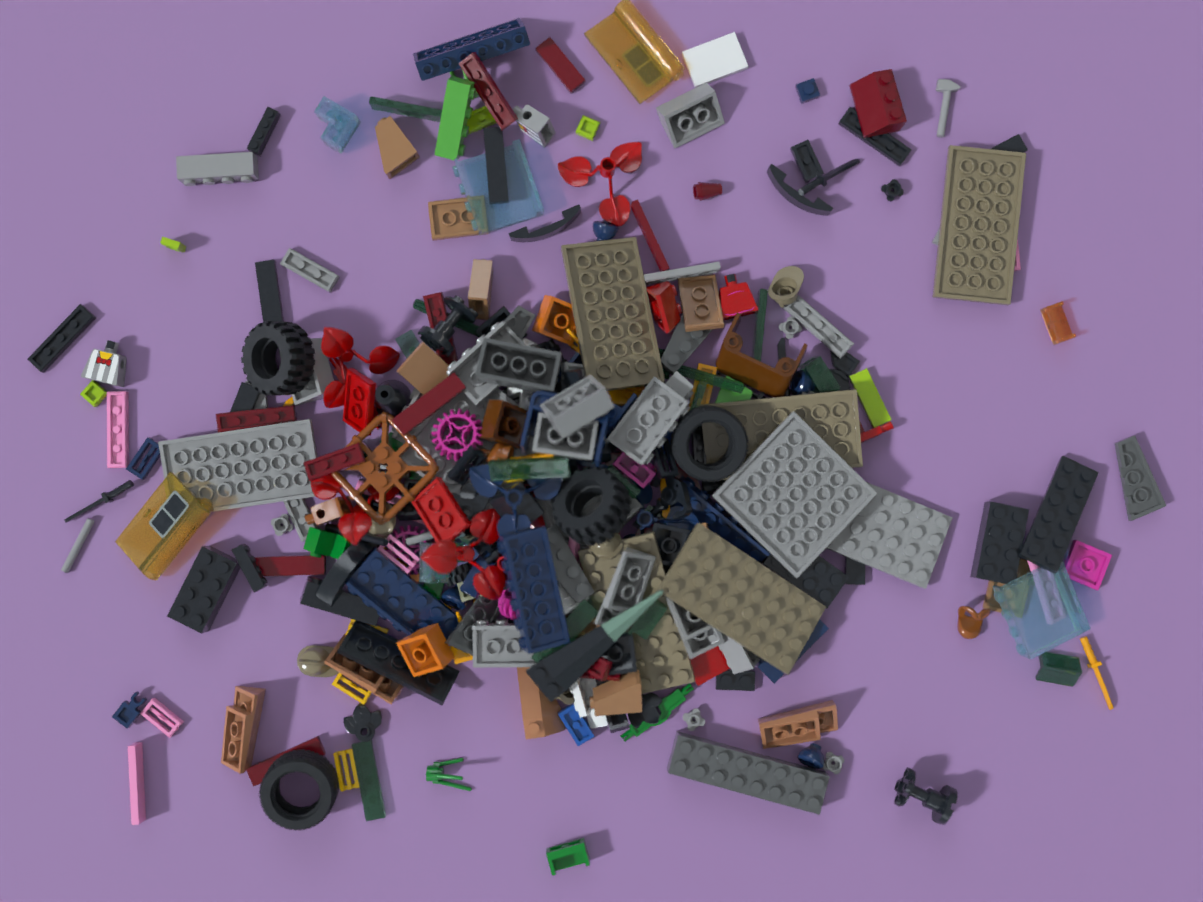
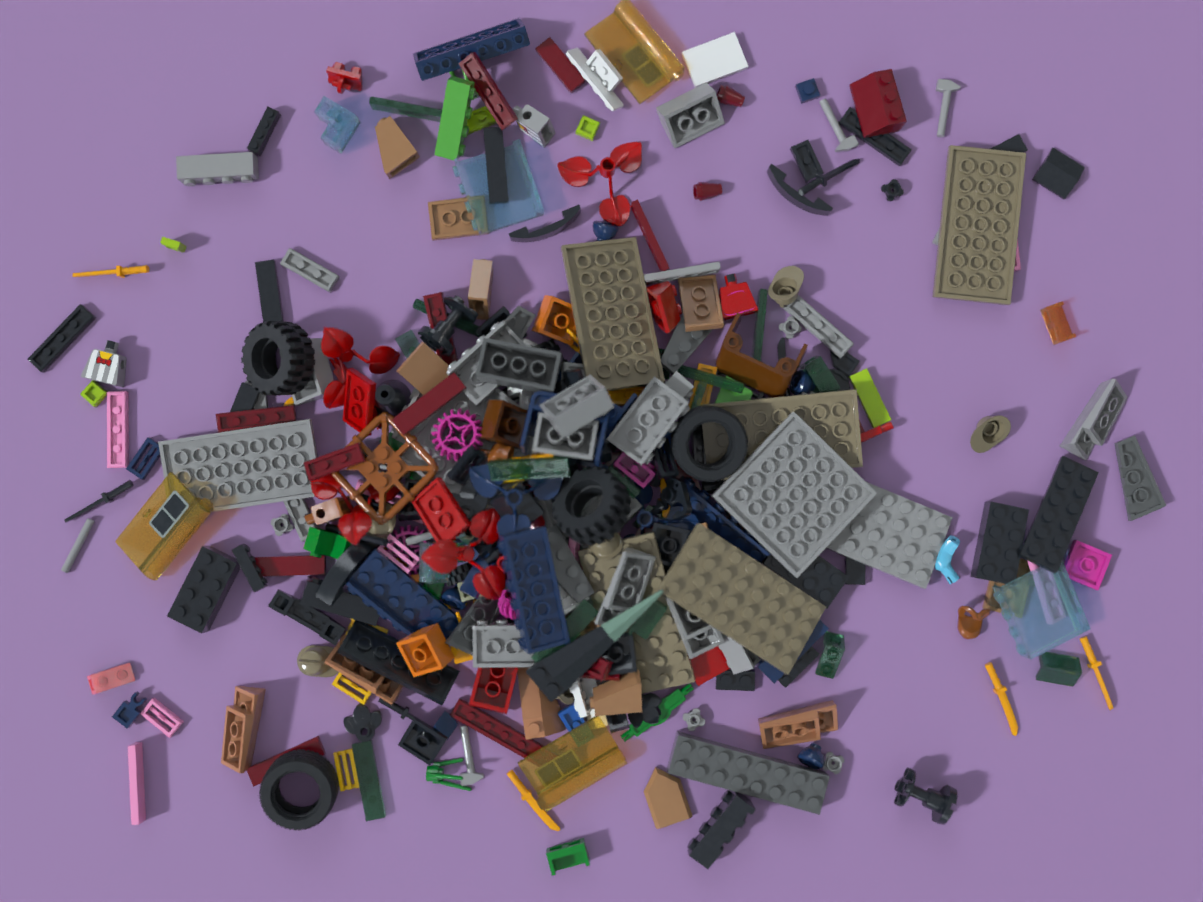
(111, 678): none -> coral bracket
(119, 271): none -> light orange sword
(307, 616): none -> black slope
(344, 79): none -> red hips
(399, 709): none -> black sword
(422, 741): none -> black slope
(446, 724): none -> dark blue slope
(469, 777): none -> light grey piece
(493, 688): none -> red slope
(494, 729): none -> dark red tile
(527, 795): none -> light orange sword
(572, 763): none -> clear yellow door
(599, 74): none -> white bracket
(666, 799): none -> medium nougat tile
(720, 827): none -> black wedge
(729, 96): none -> dark red cone
(799, 666): none -> black piece
(831, 656): none -> clear green bracket
(845, 143): none -> light grey piece
(944, 558): none -> medium azure arm
(989, 432): none -> dark tan piece
(1000, 691): none -> light orange sword
(1058, 173): none -> black slope
(1095, 419): none -> light grey slope

